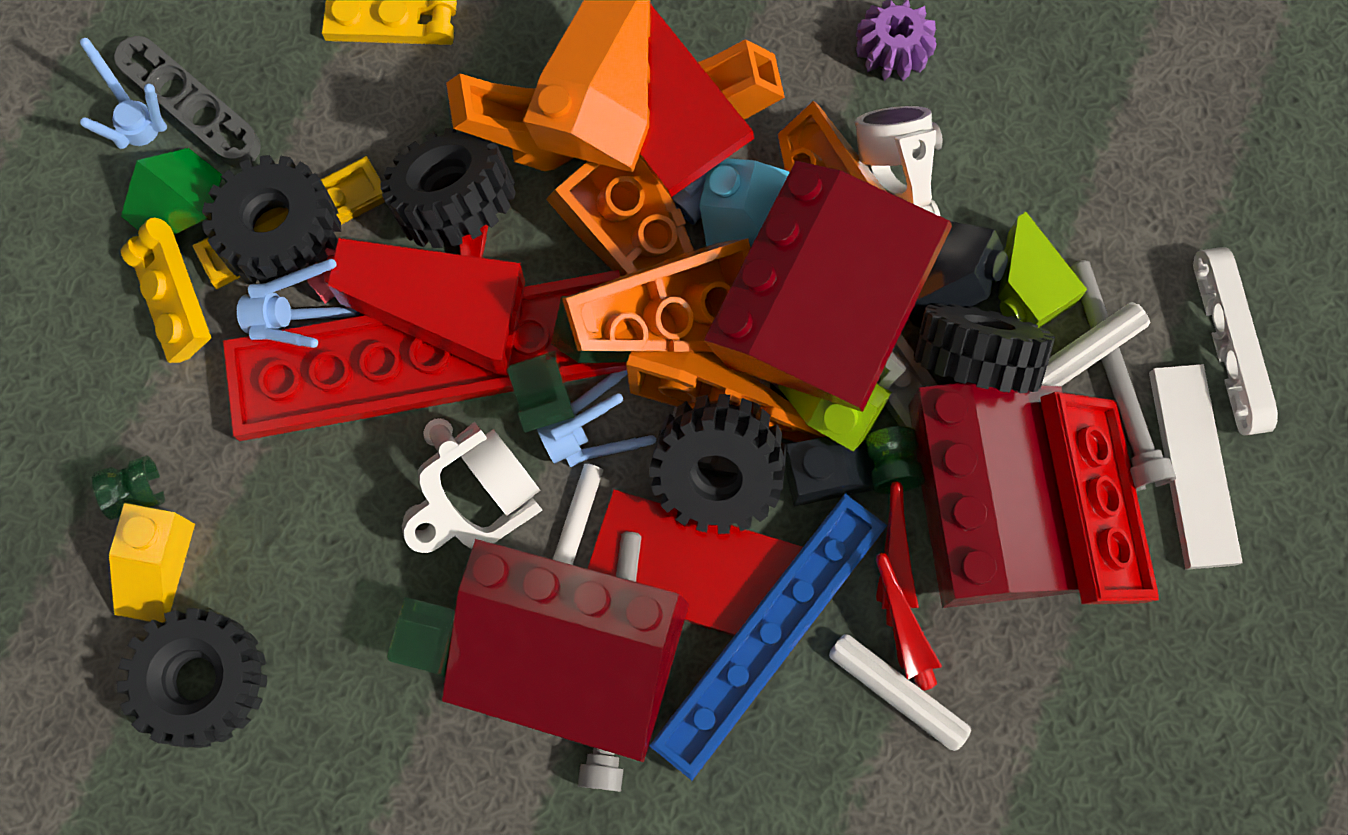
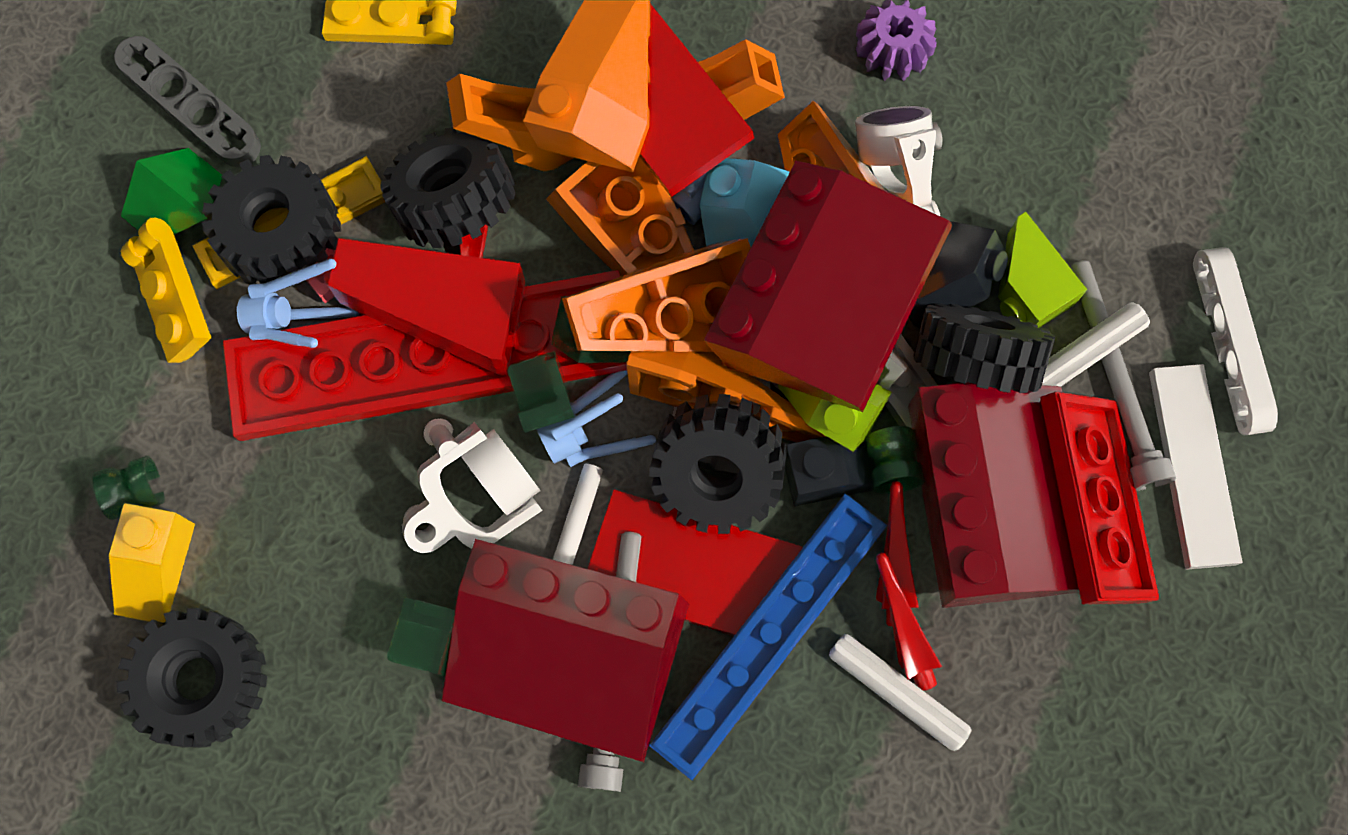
(133, 120): light blue plant -> none

